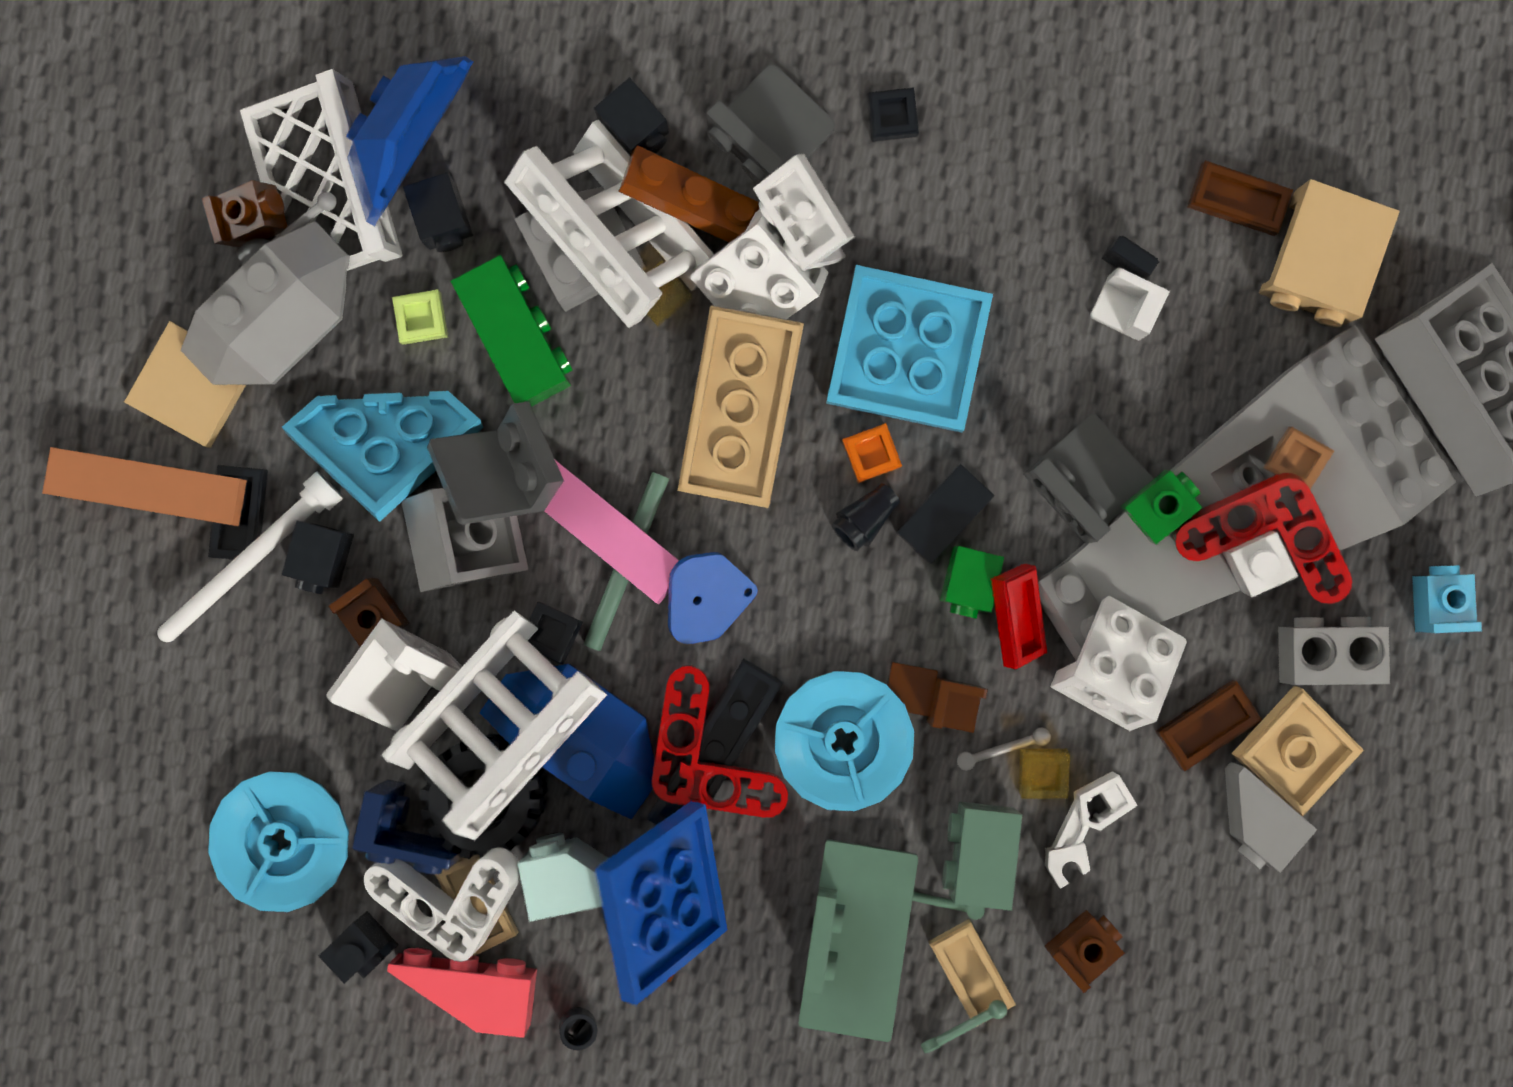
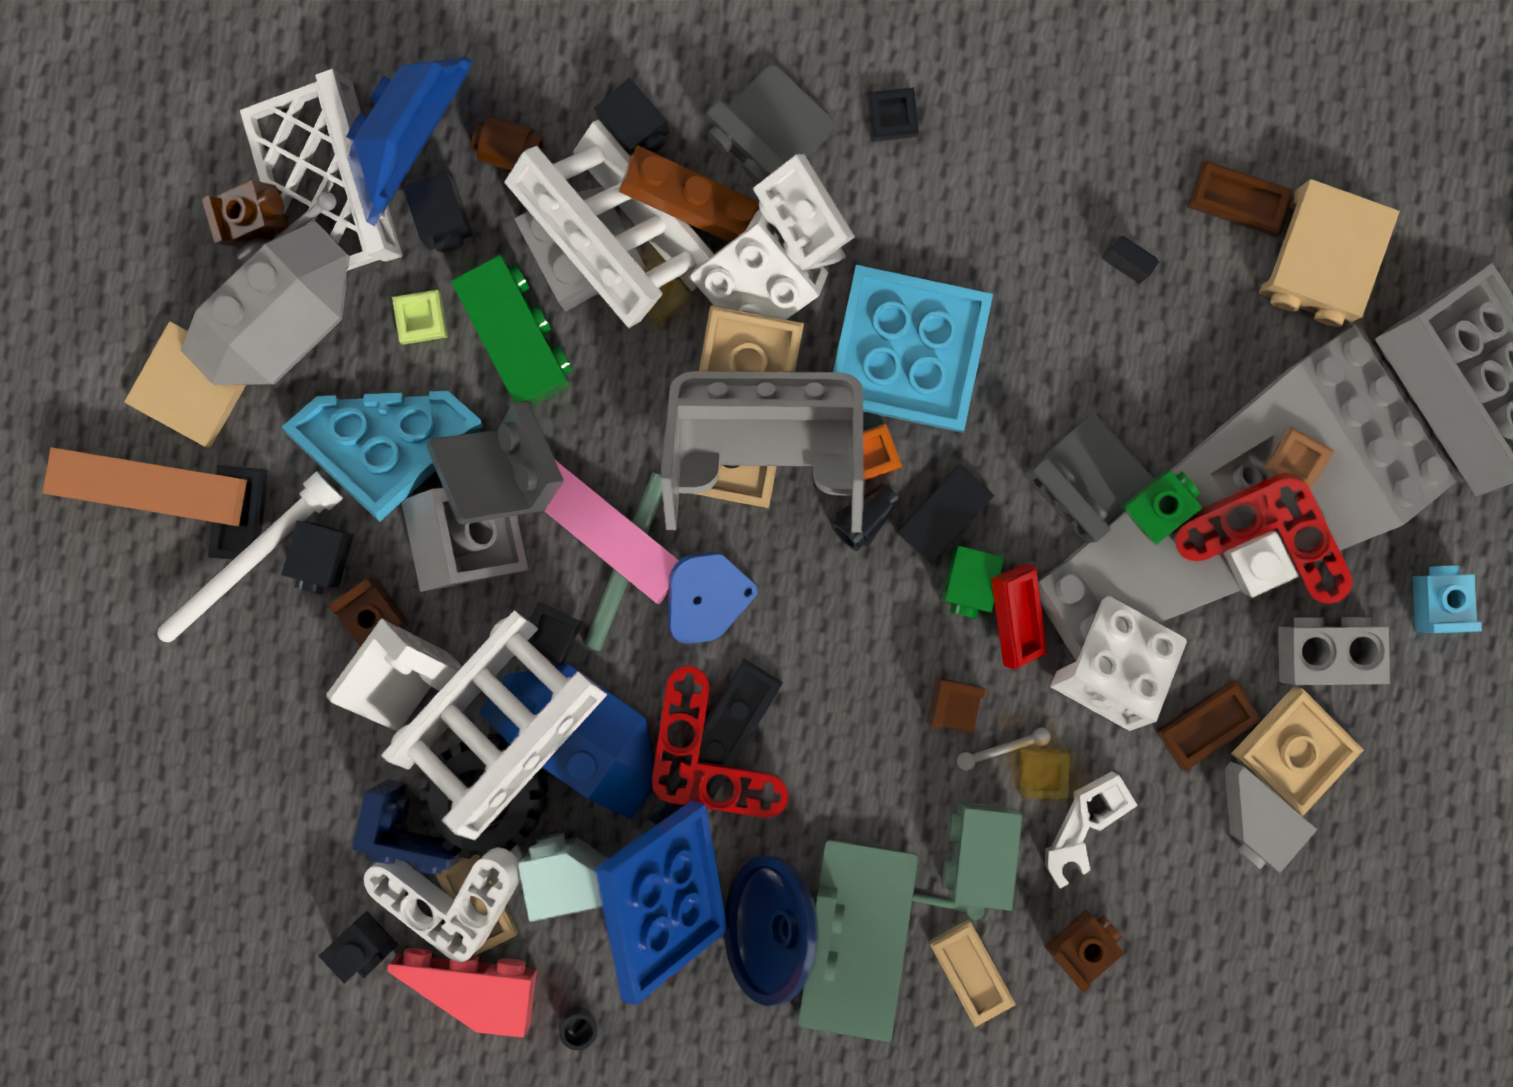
(250, 860): medium azure piece -> none
(503, 142): none -> reddish brown brick
(763, 423): none -> light grey windscreen
(770, 930): none -> dark blue dish
(839, 777): medium azure piece -> none
(913, 686): reddish brown tile -> none
(997, 1010): sand green hinge -> none
(1129, 304): white panel -> none

